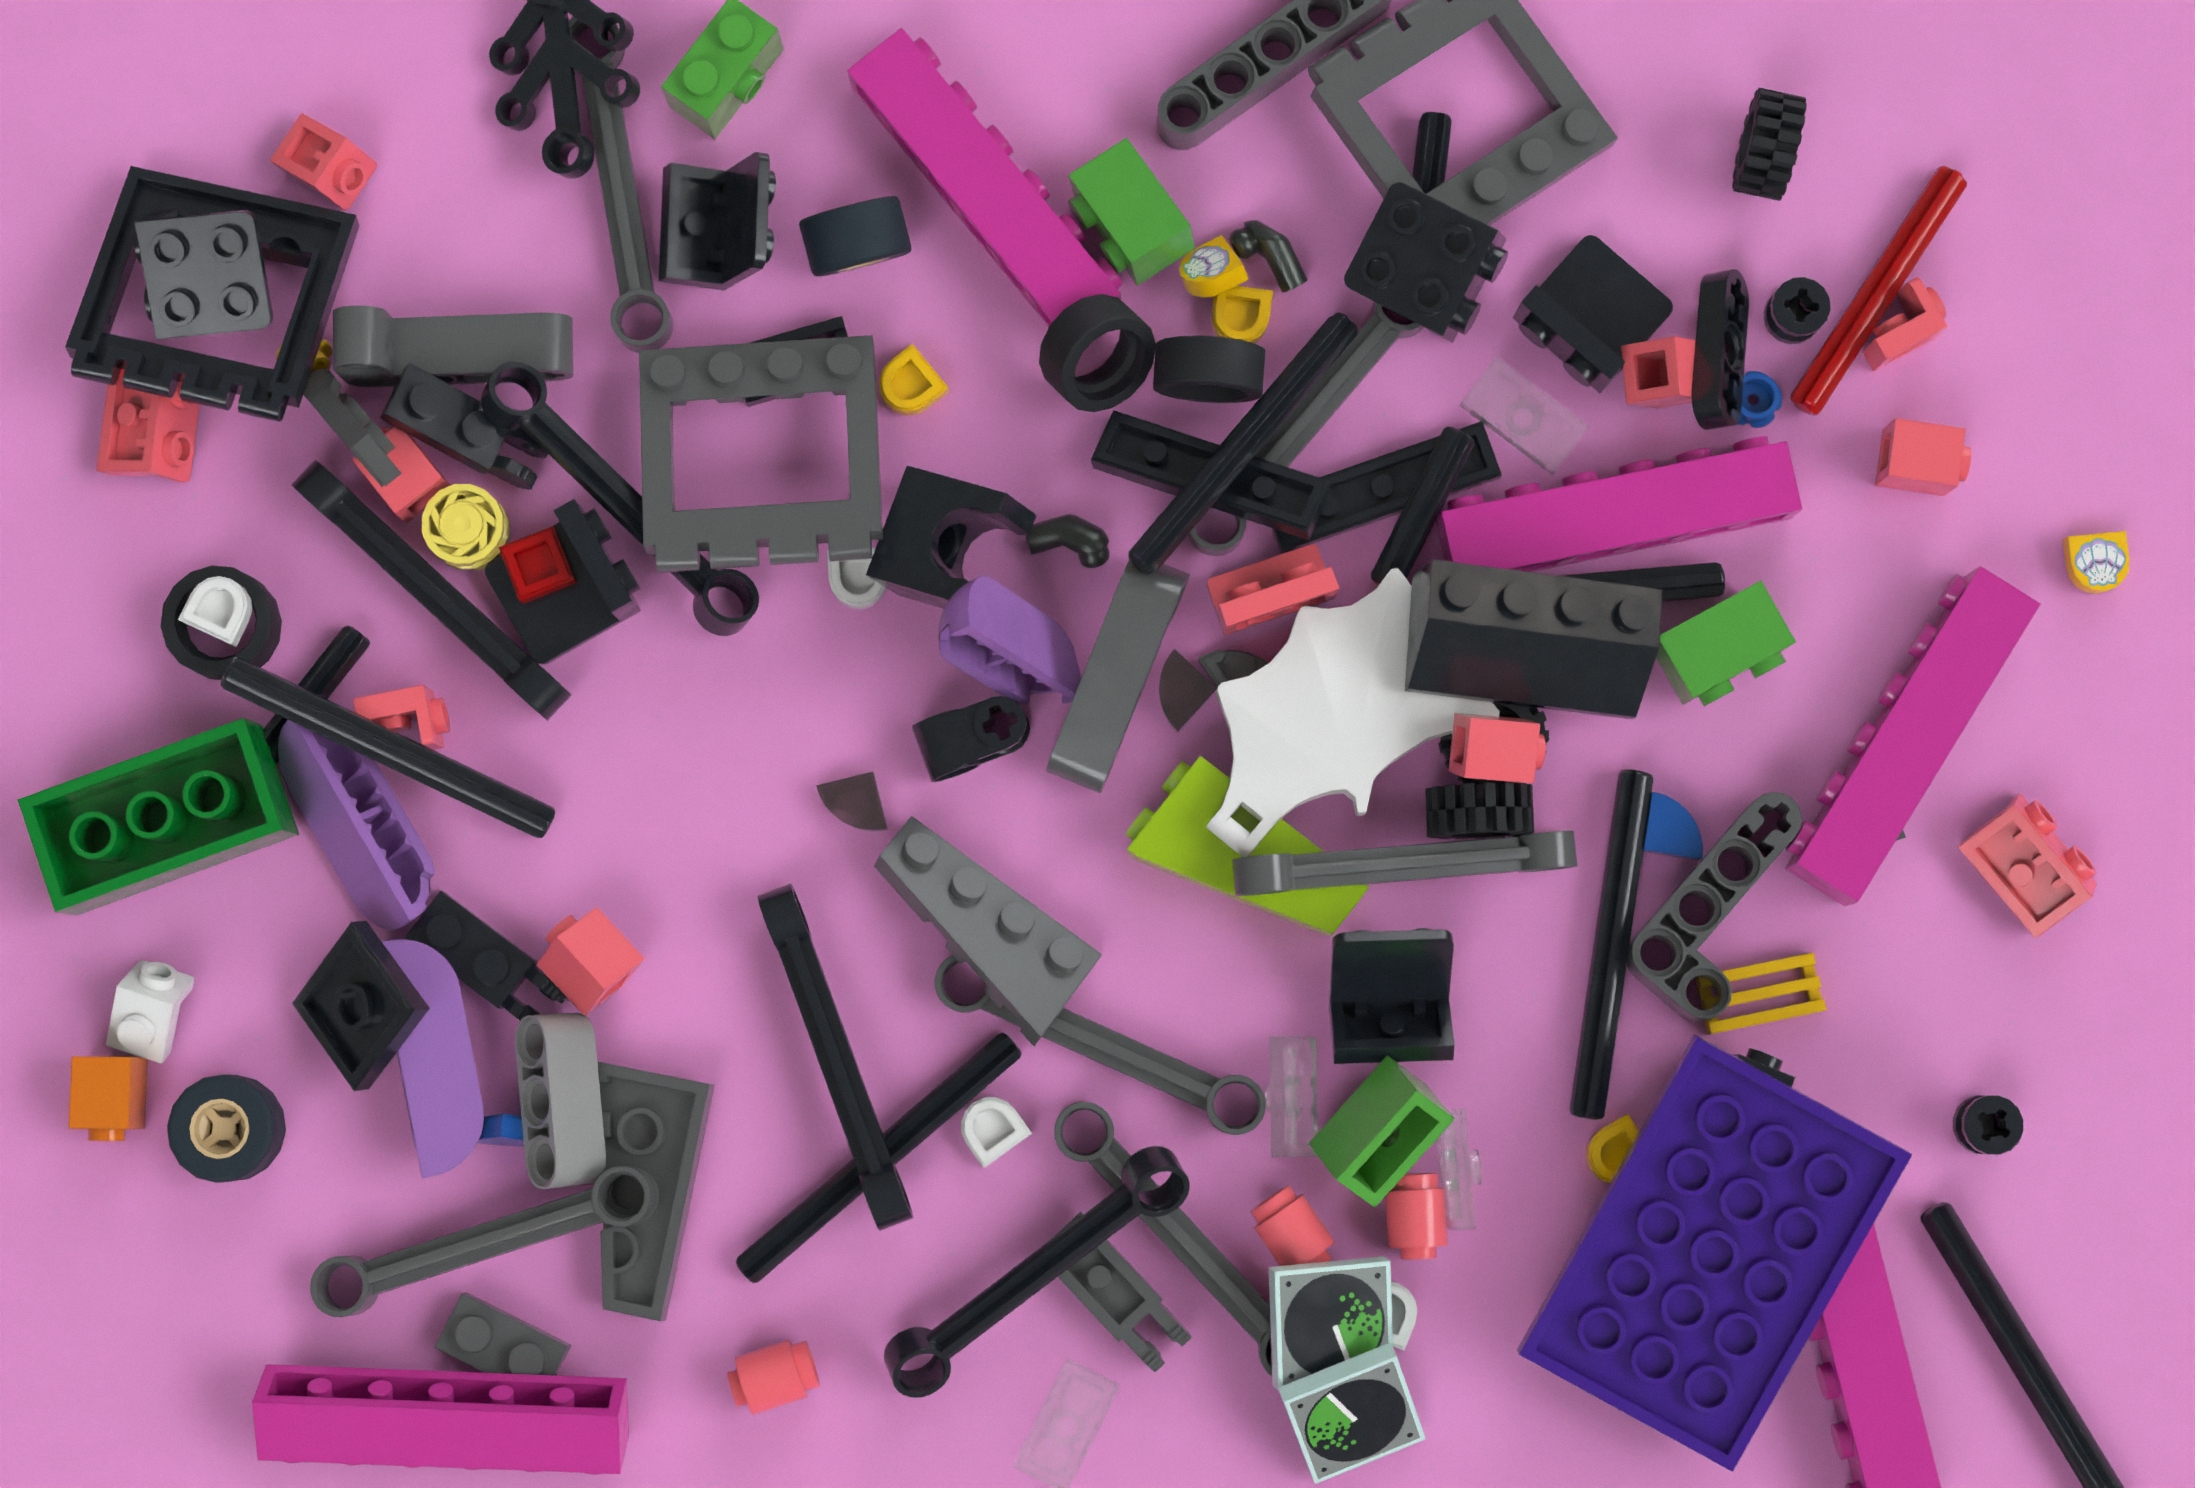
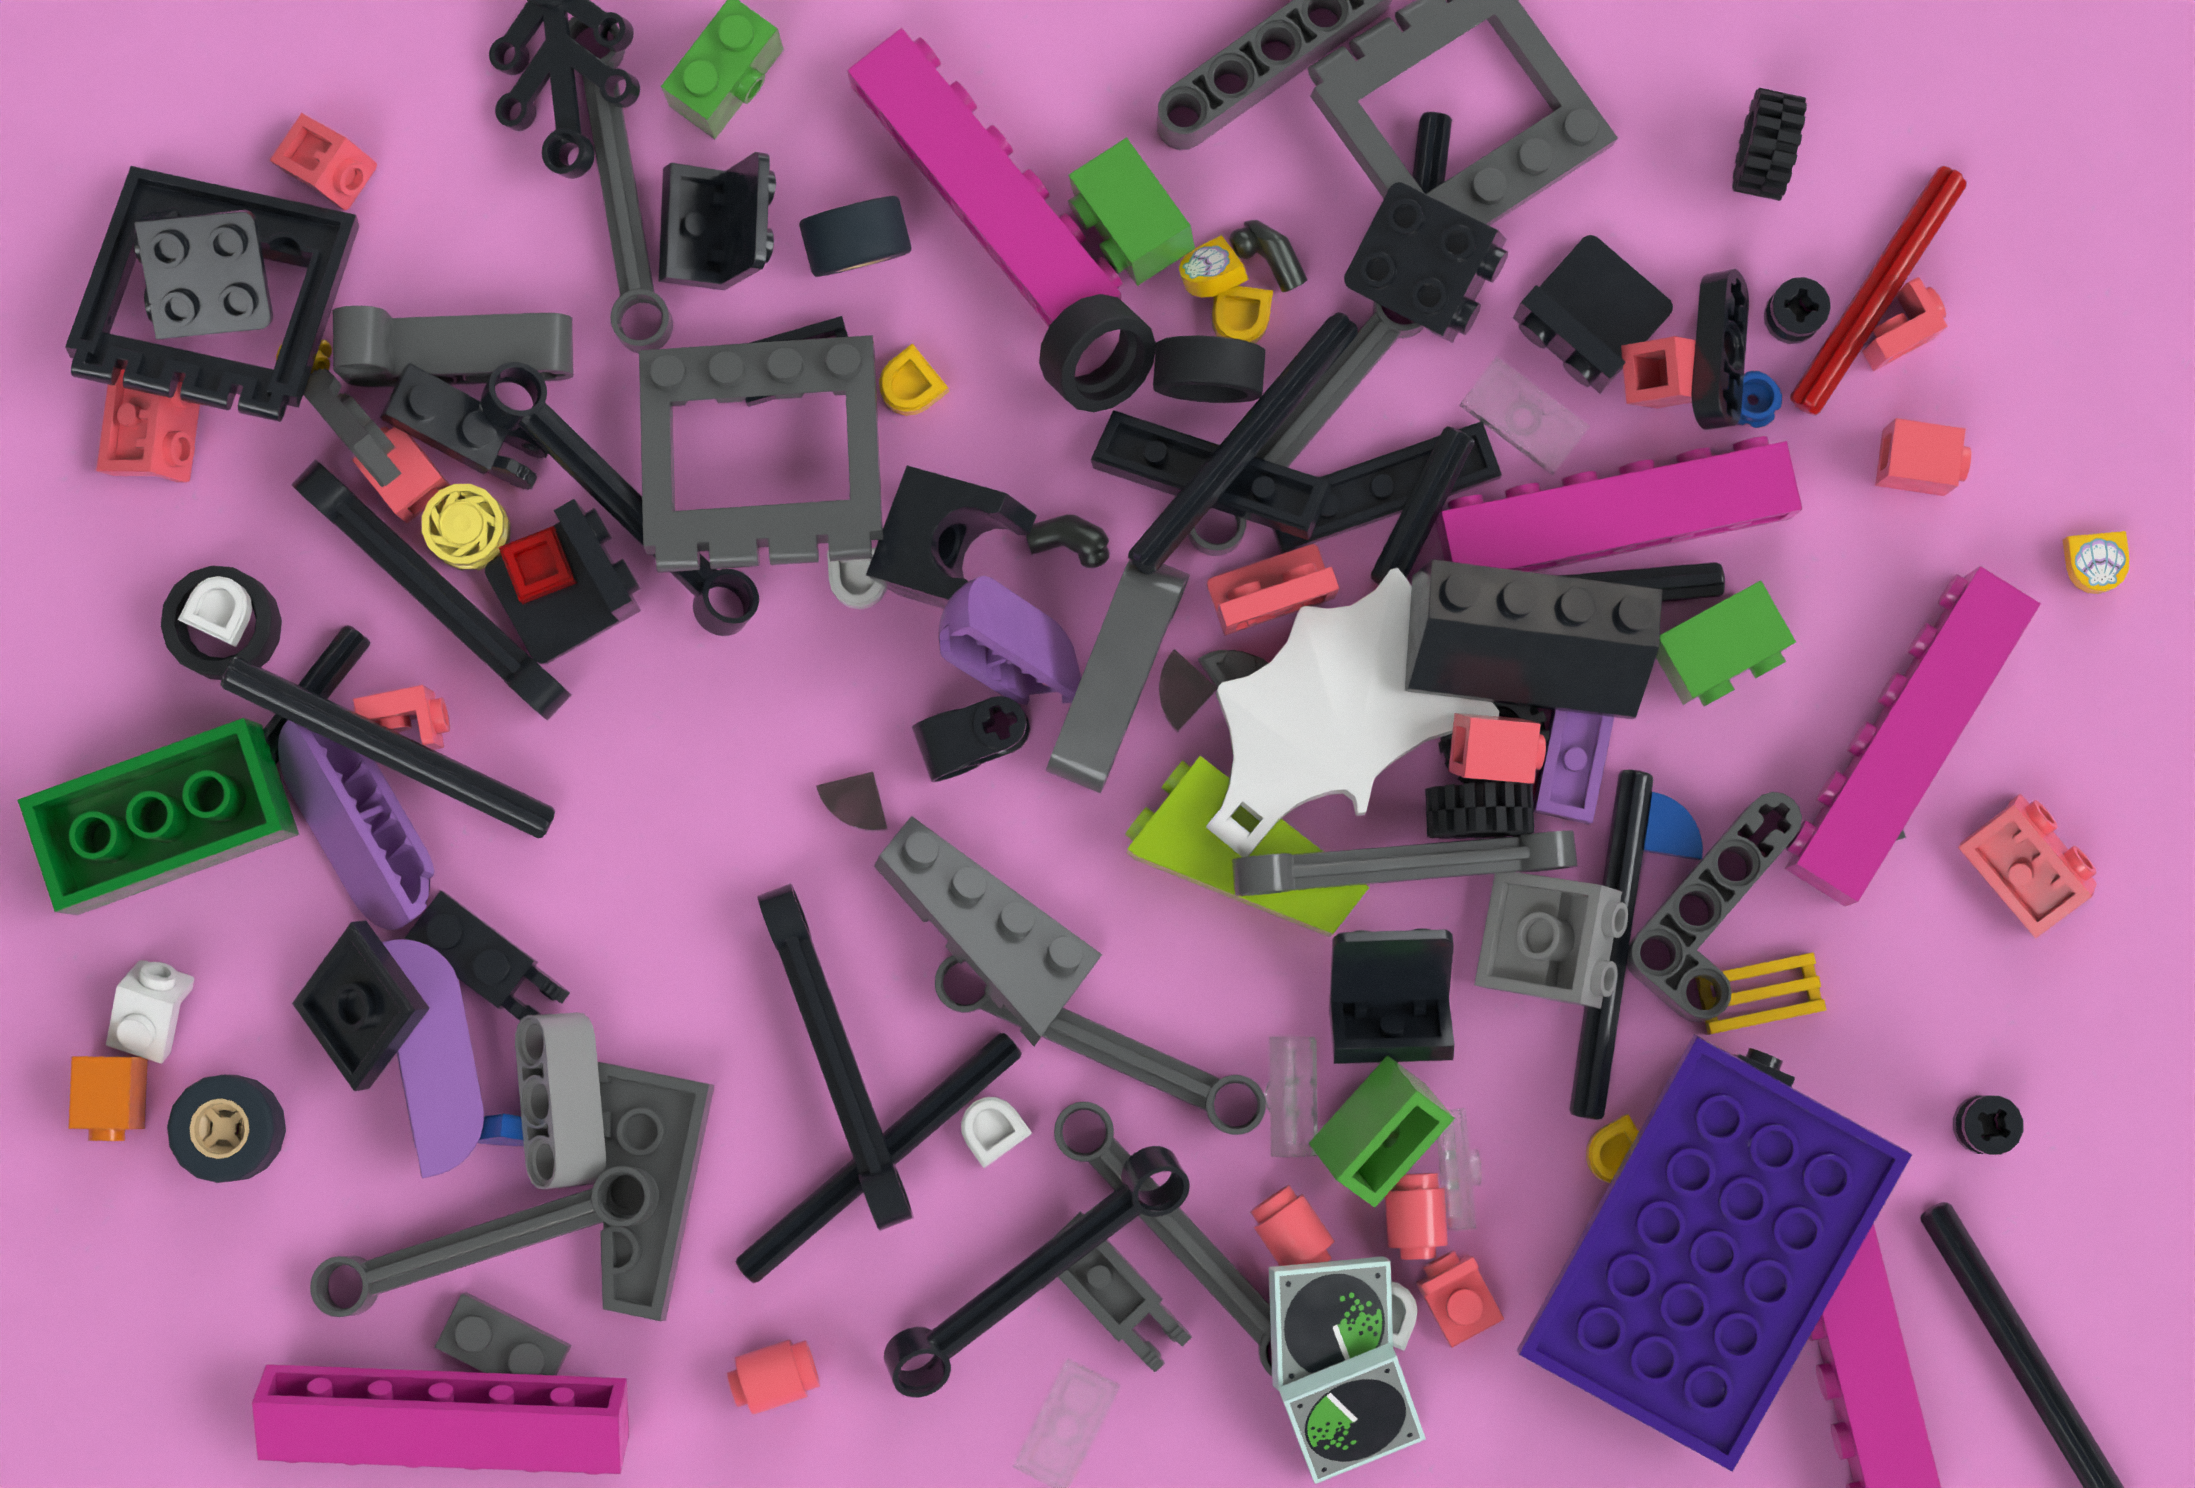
(588, 959): coral brick -> none
(1458, 1297): none -> coral bracket
(1551, 938): none -> light grey plate
(1573, 766): none -> medium lavender plate

